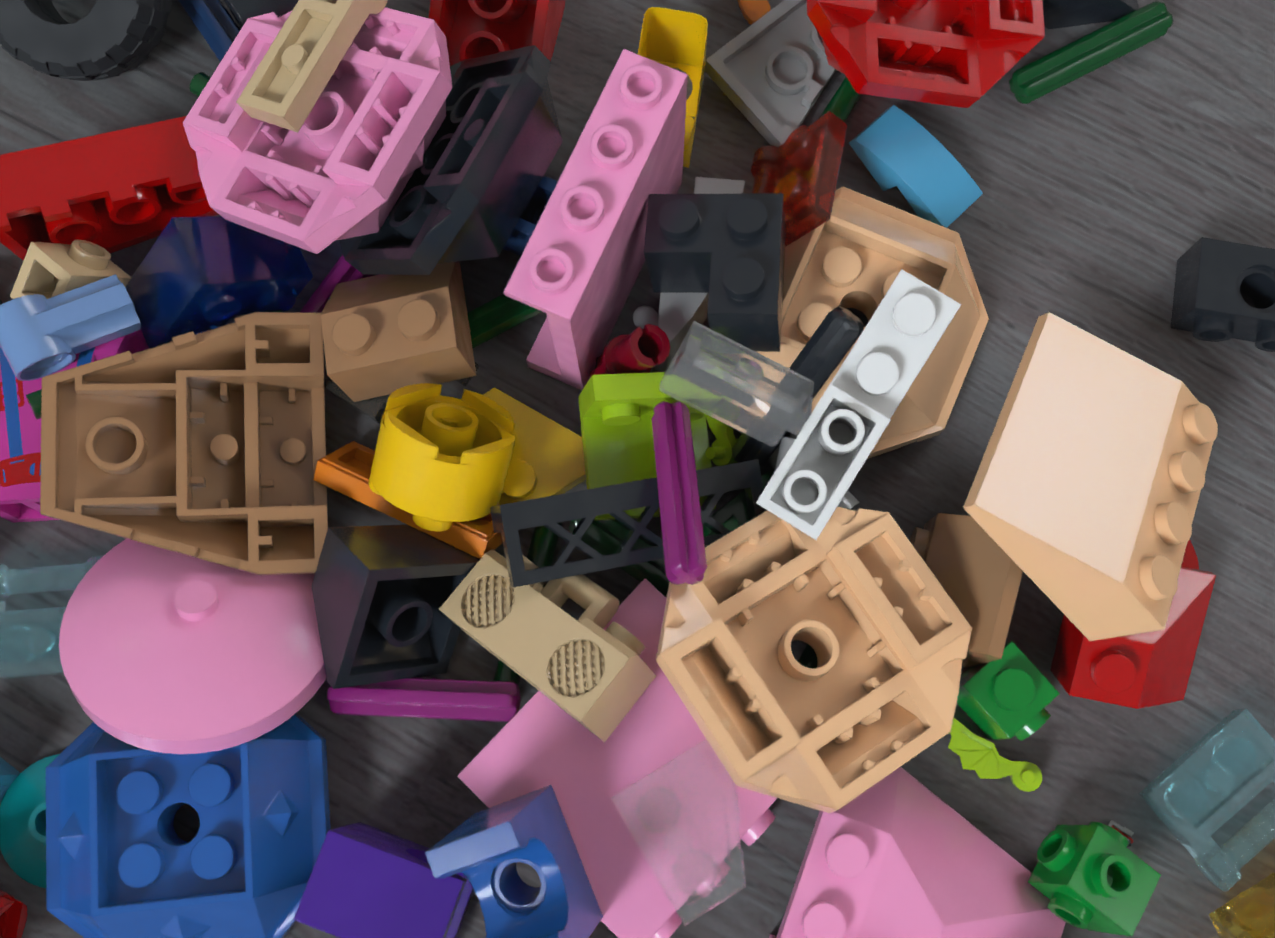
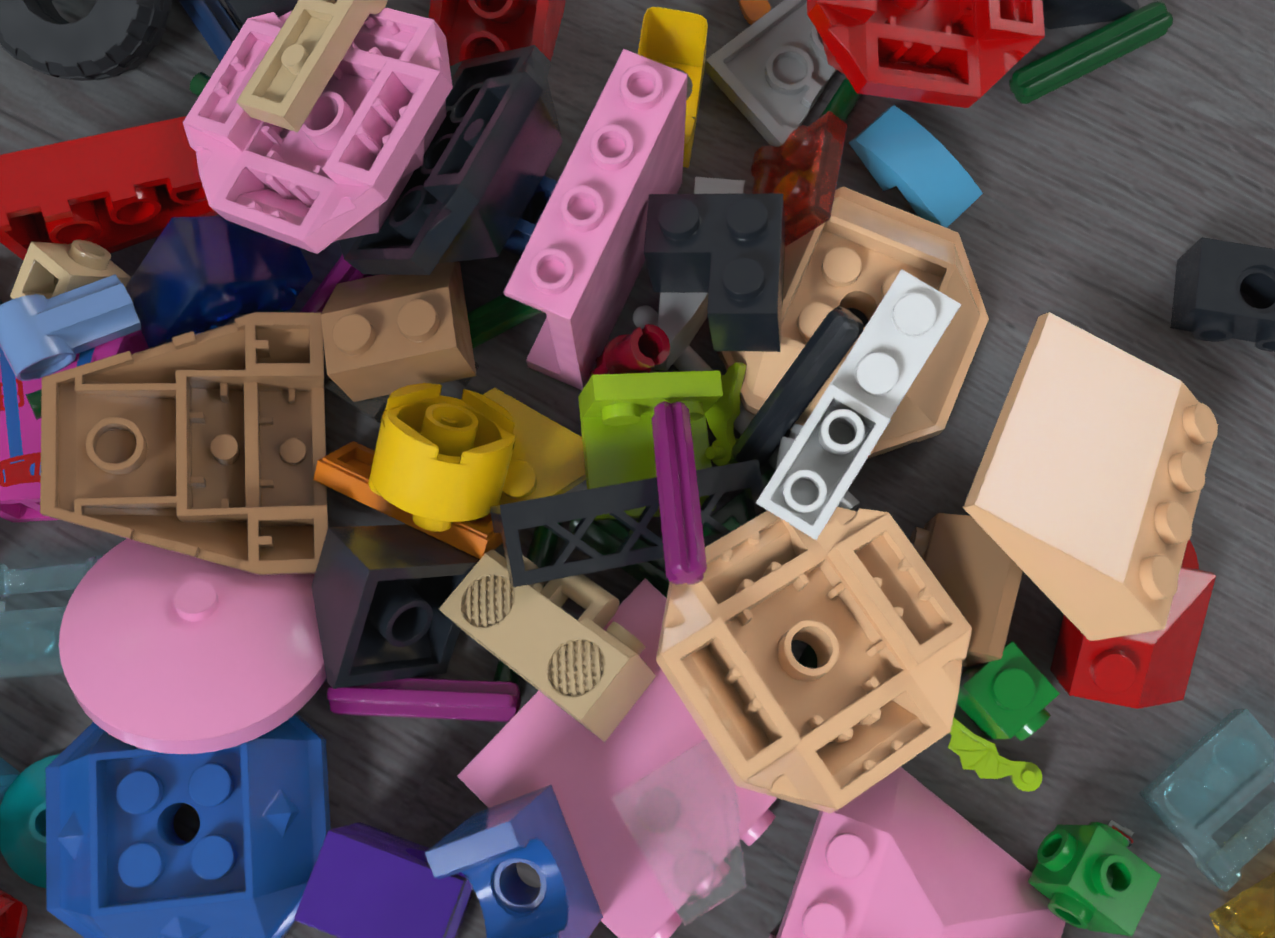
(738, 386): clear panel -> none

